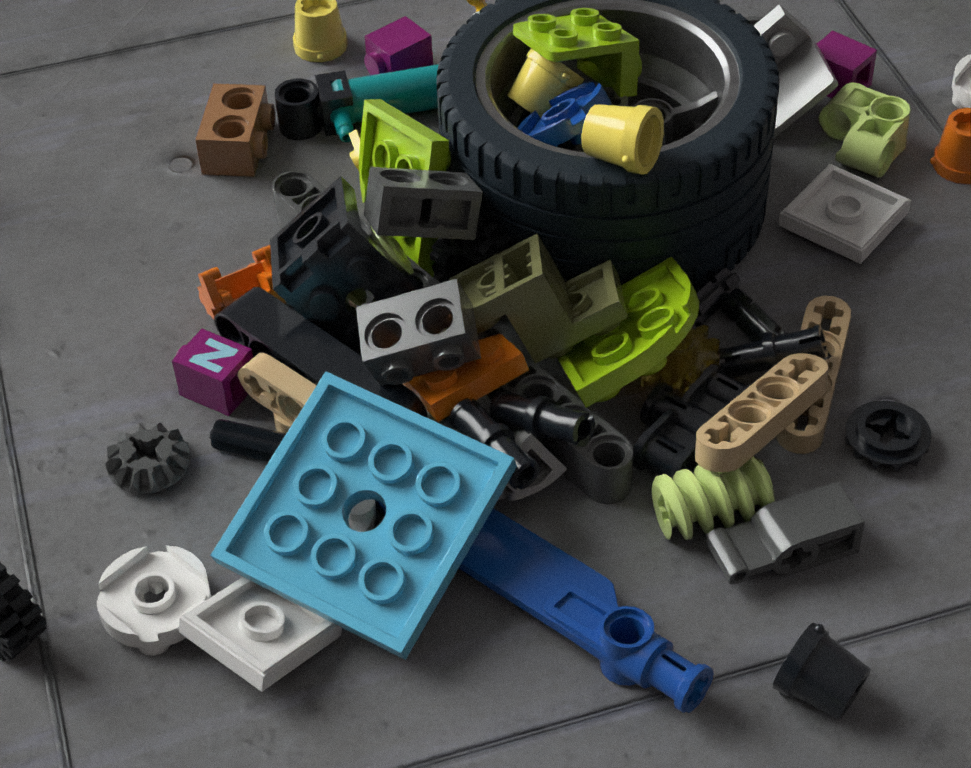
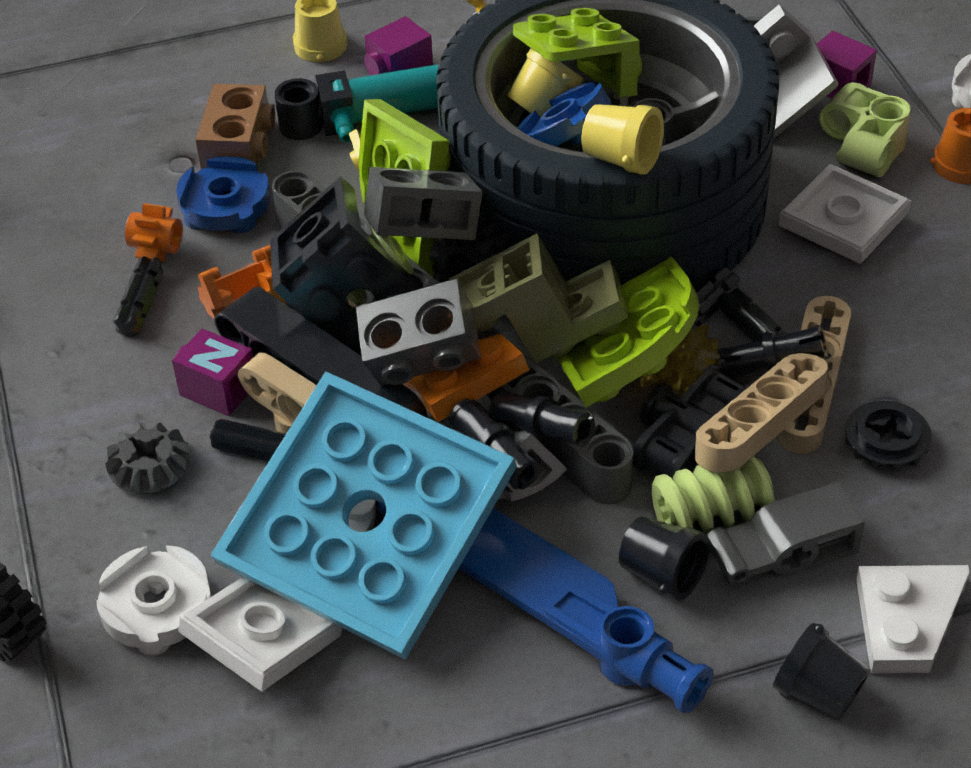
(138, 296): none -> black axle
(154, 232): none -> orange gear
(206, 207): none -> blue plate
(665, 555): none -> black piece
(907, 613): none -> white wing

